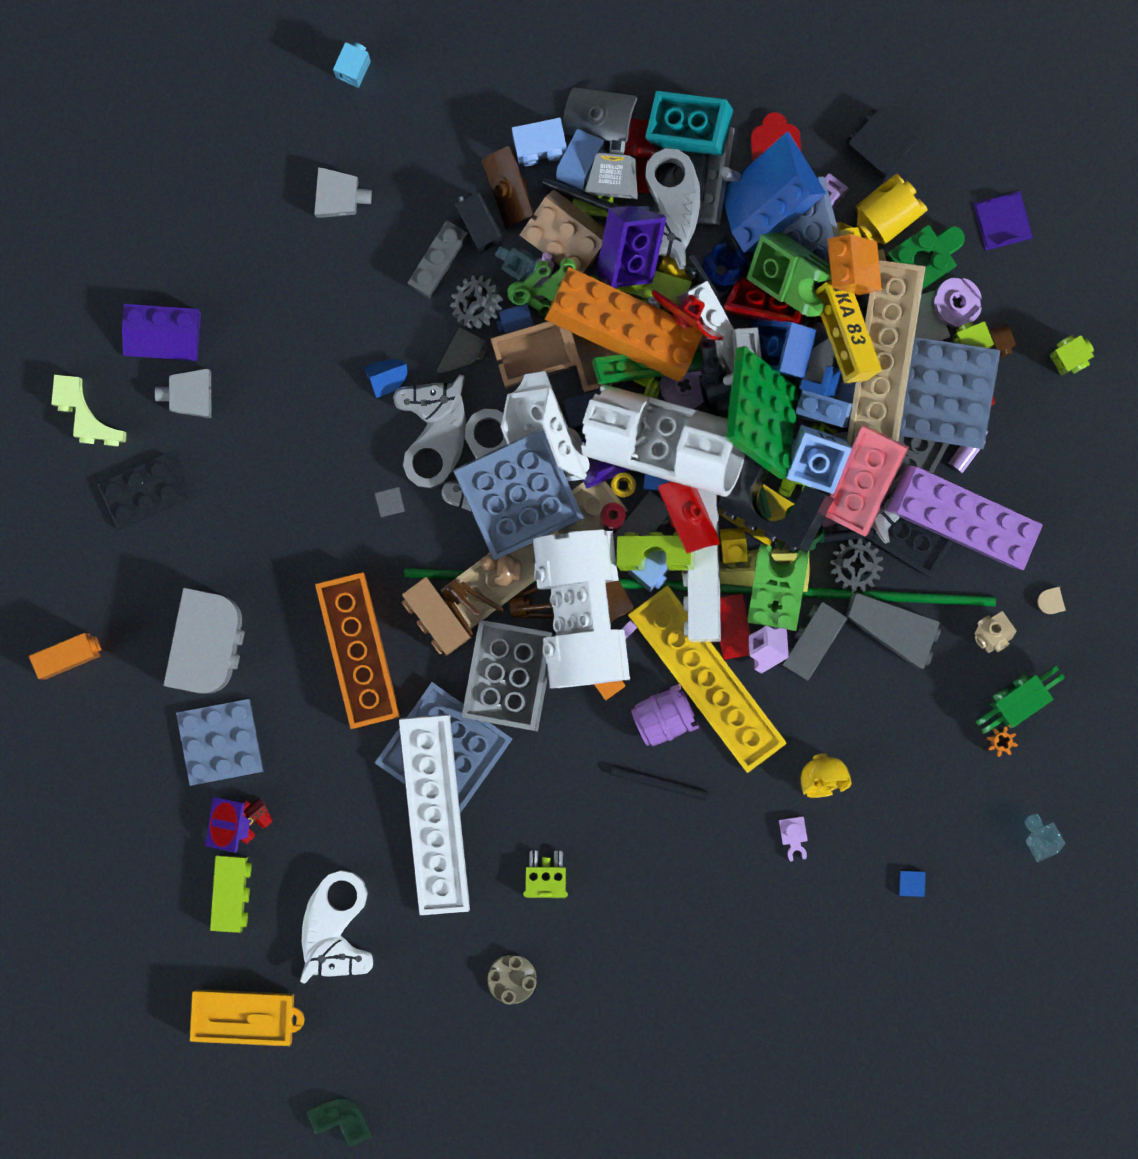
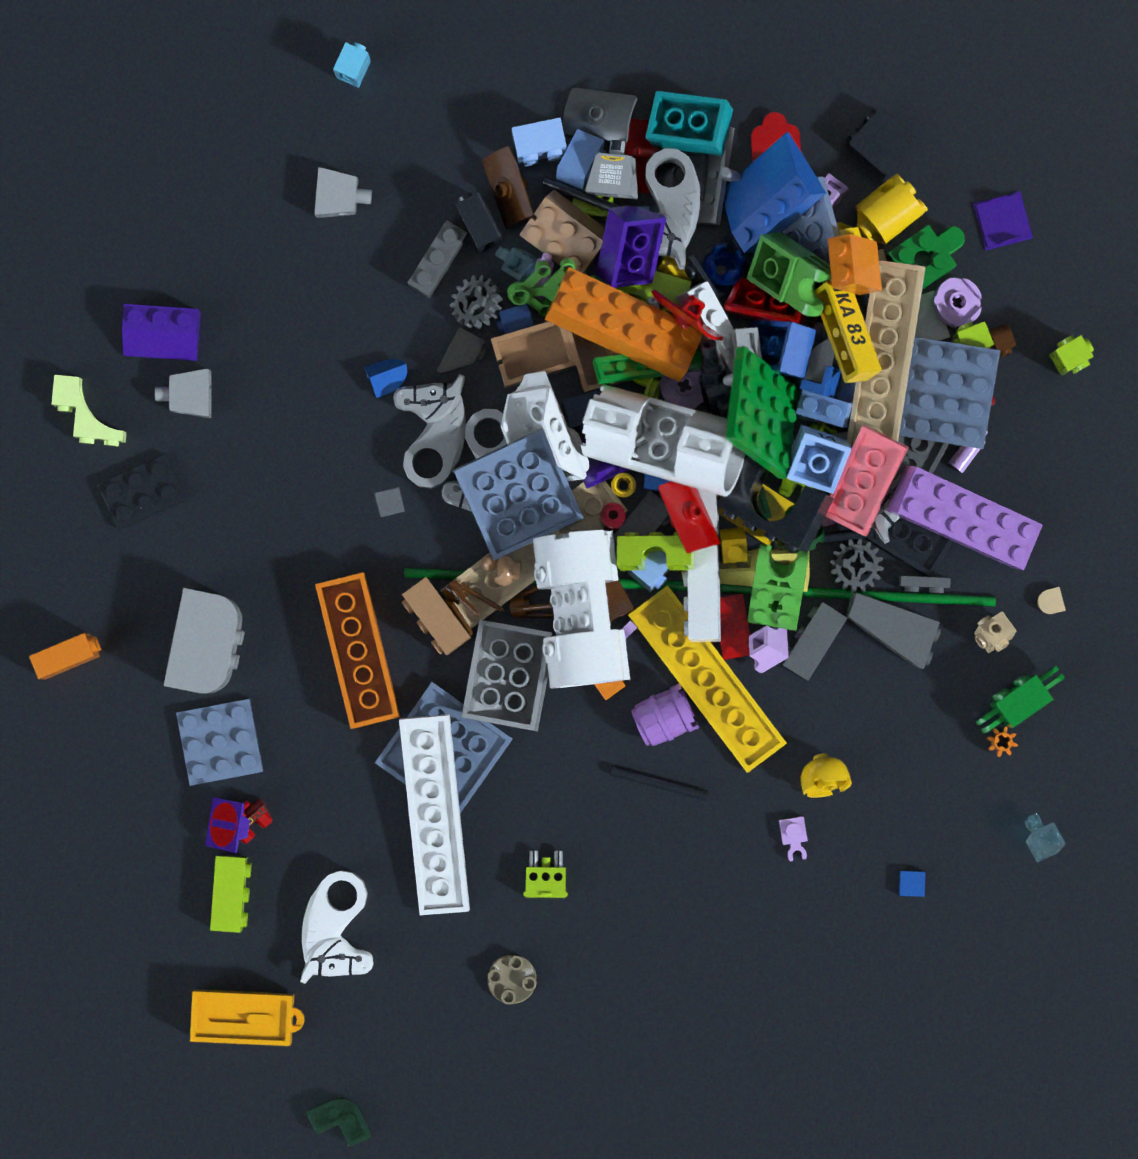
(935, 585): none -> dark grey plate

